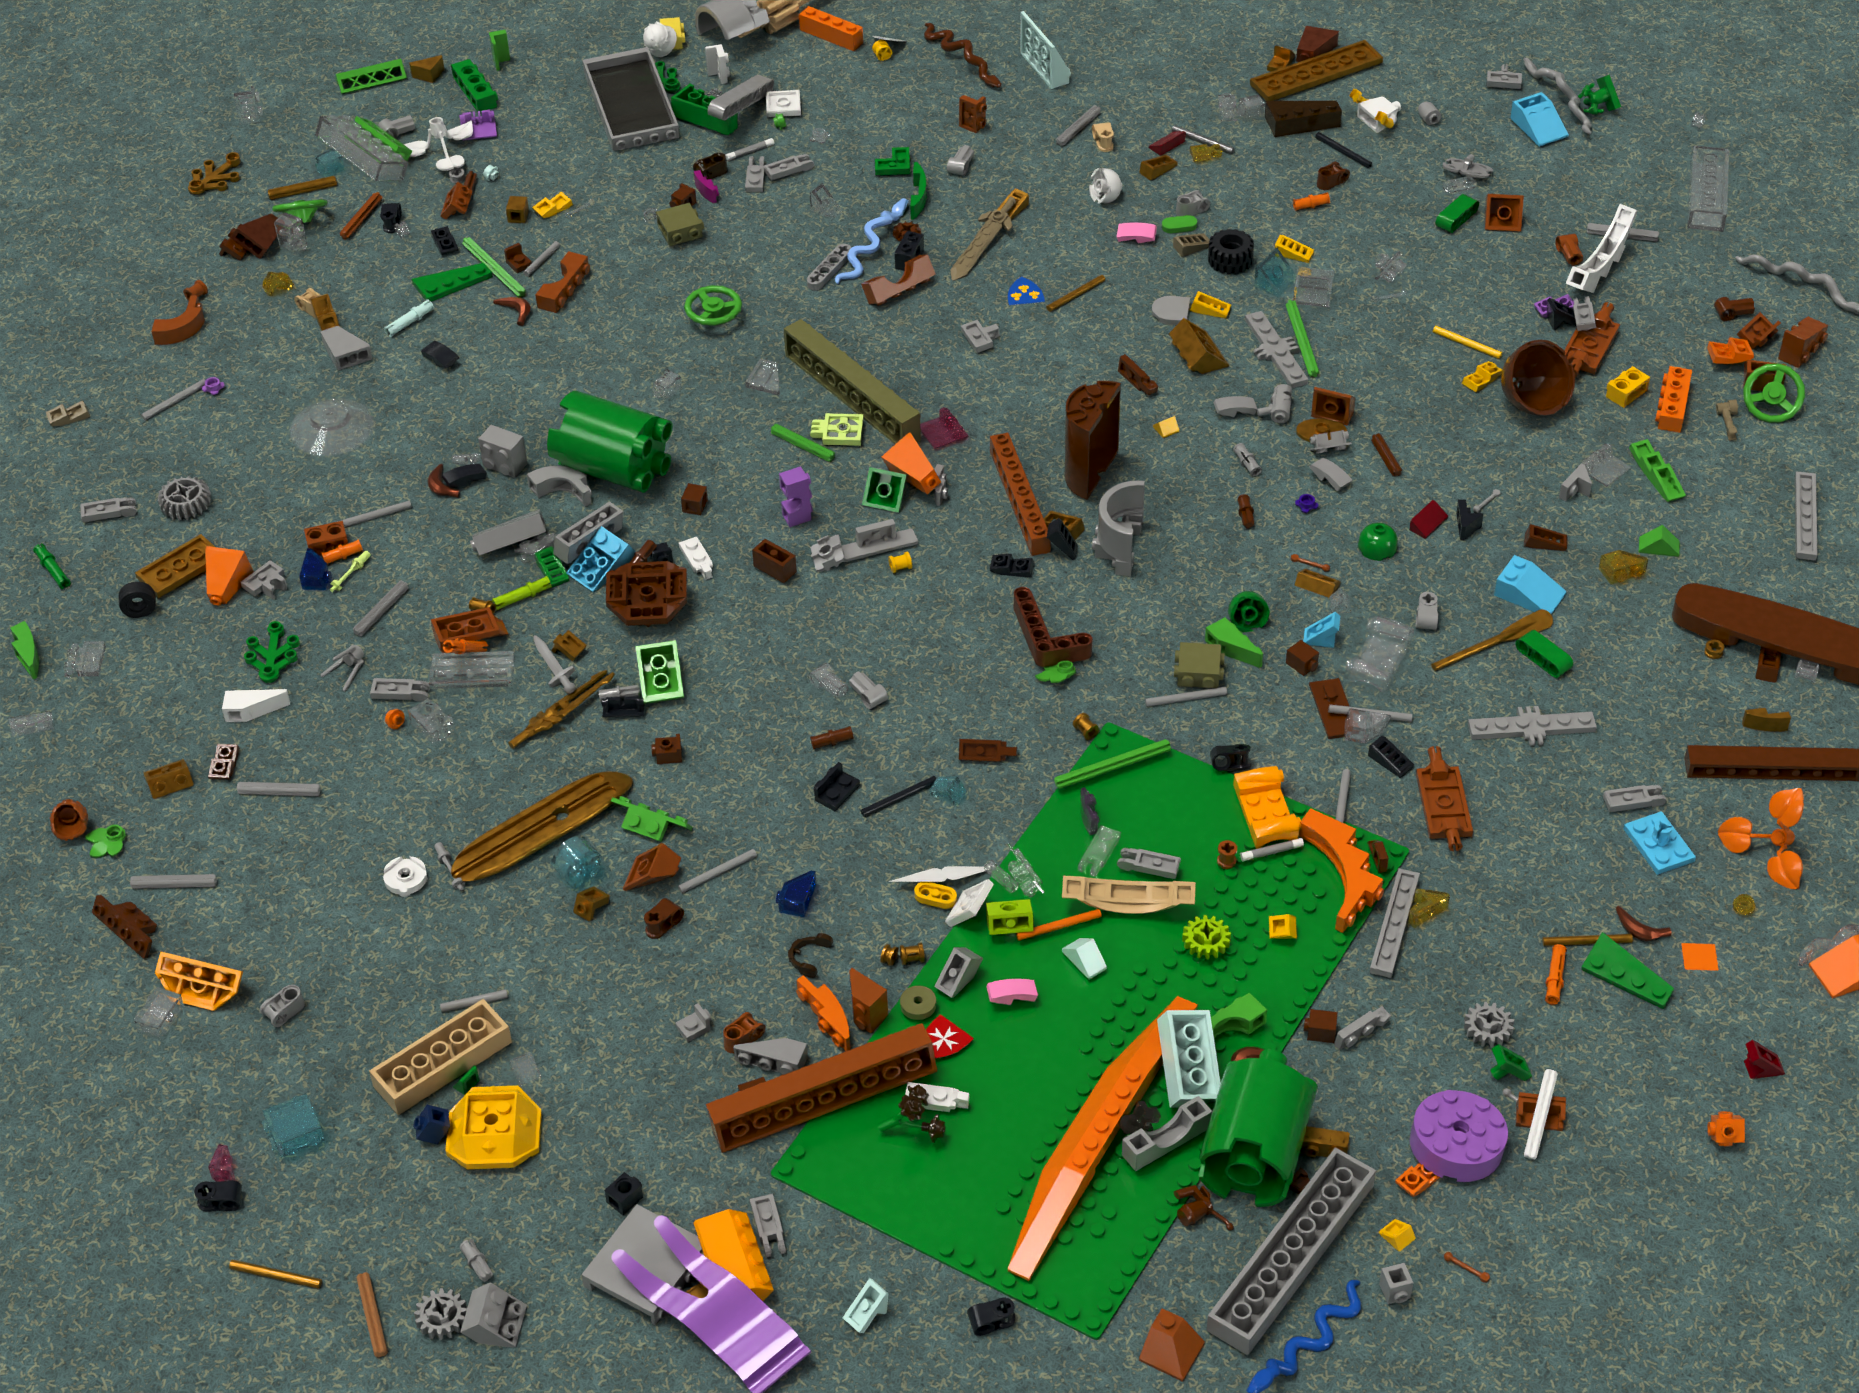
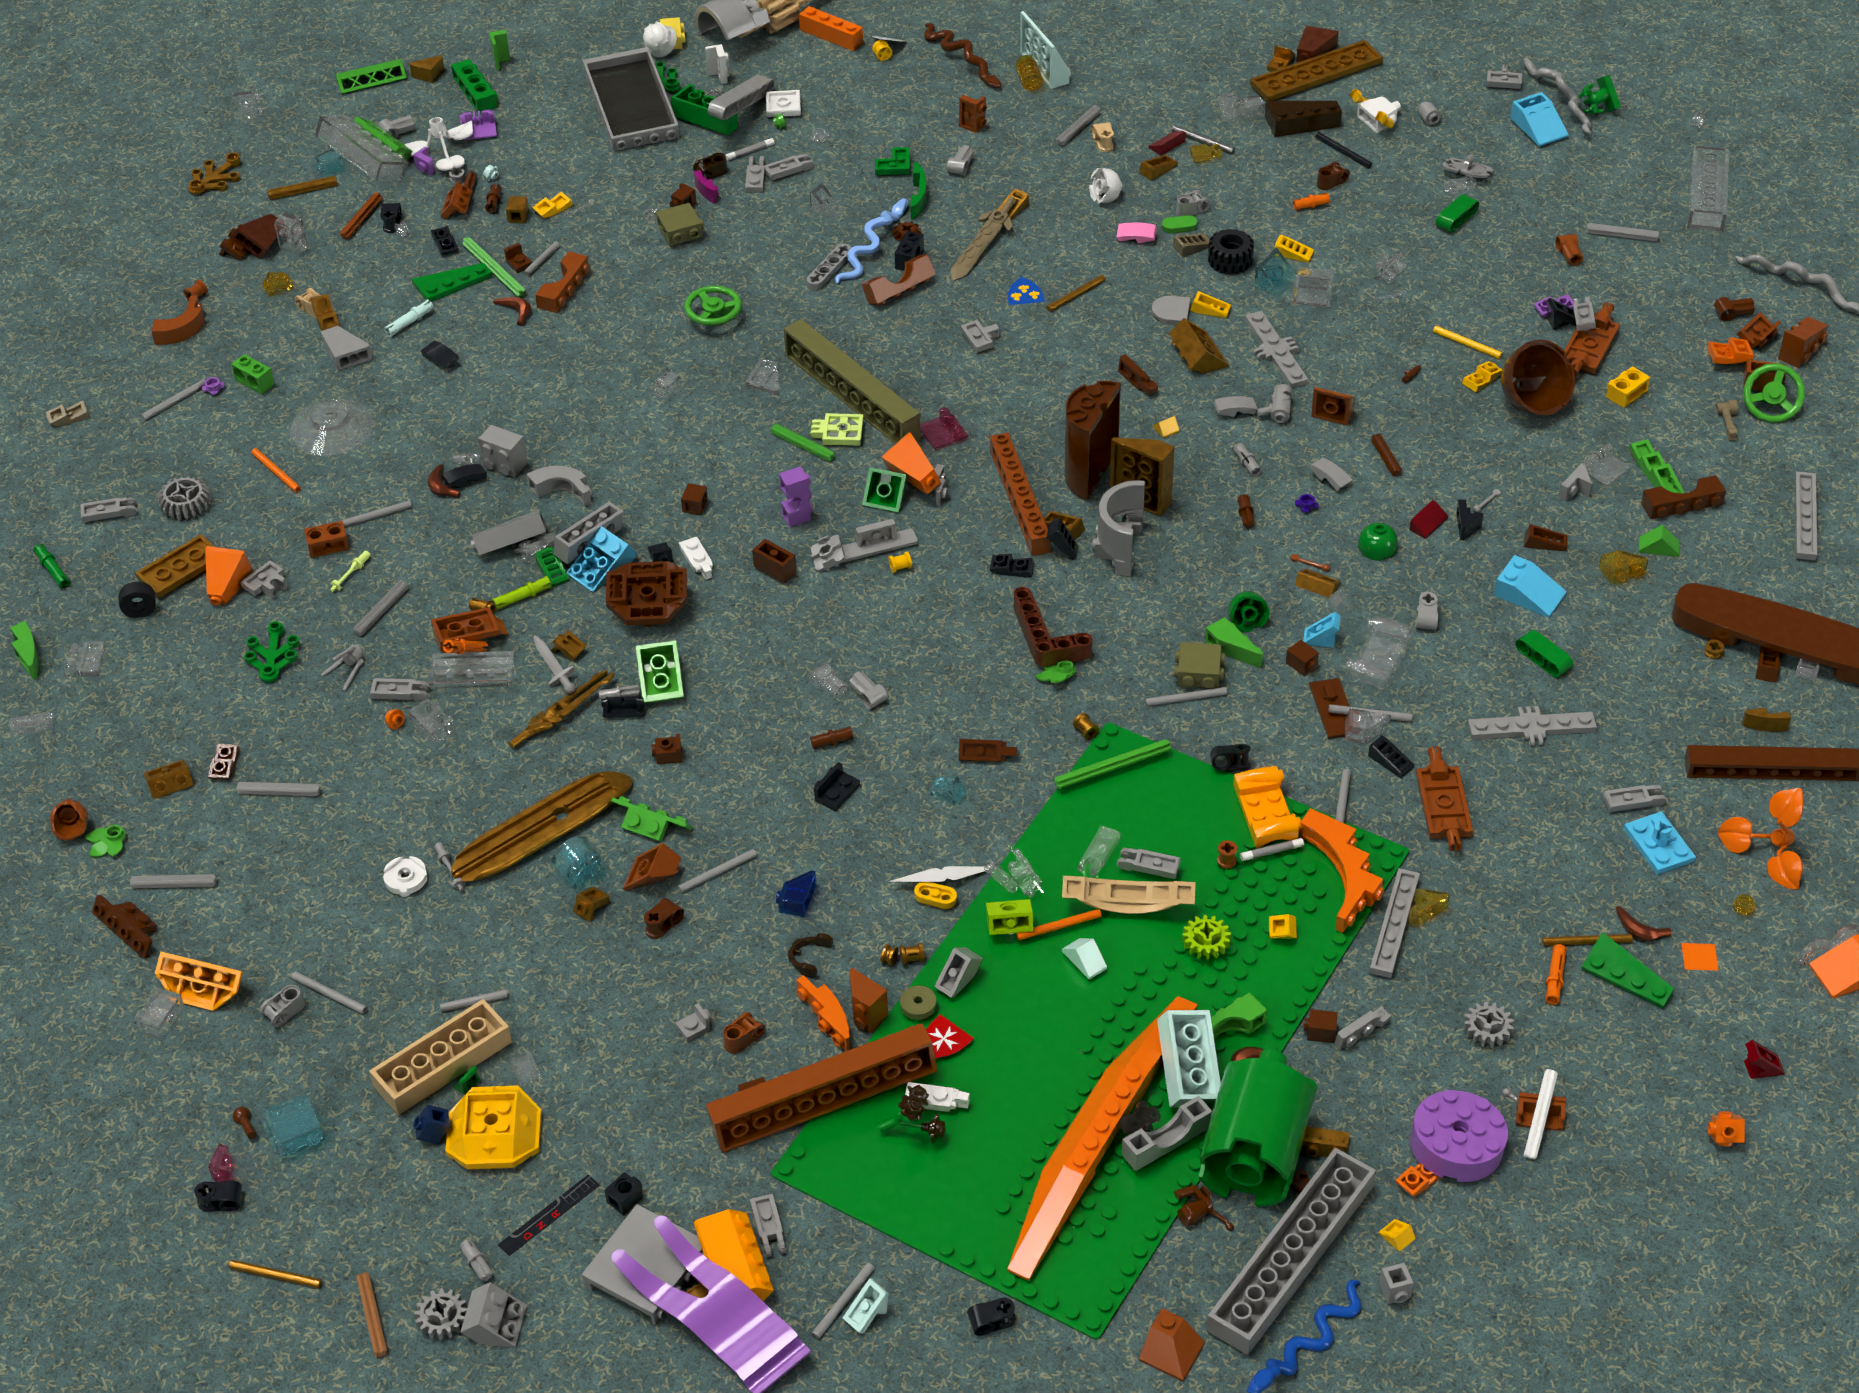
(242, 1116): none -> reddish brown bar
(250, 704): white slope -> none
(252, 374): none -> bright green brick
(276, 470): none -> orange piece
(301, 208): bright green piece -> none
(314, 572): clear blue slope -> none
(329, 992): none -> light grey piece
(342, 552): orange pin -> none
(423, 161): none -> medium lavender bracket
(493, 198): none -> reddish brown pin
(548, 1215): none -> black sticker
(611, 441): green brick -> none
(645, 551): reddish brown axle -> none
(776, 1055): light grey slope -> none
(842, 1301): none -> light grey bar
(898, 796): black piece -> none
(969, 903): white plate -> none
(1007, 990): bright pink slope -> none
(1029, 72): none -> clear yellow piece
(1088, 814): slope -> none
(1148, 462): none -> pearl gold slope
(1302, 338): bright green axle -> none
(1318, 426): pearl gold piece -> none
(1321, 441): light grey hinge -> none
(1379, 855): reddish brown tile -> none
(1410, 373): none -> reddish brown helmet
(1484, 1277): dark orange hinge -> none
(1503, 212): dark orange slope -> none
(1510, 1063): green tile -> none
(1536, 621): pearl gold piece -> none
(1609, 250): white arch -> none
(1661, 502): none -> reddish brown arch
(1674, 399): orange brick -> none

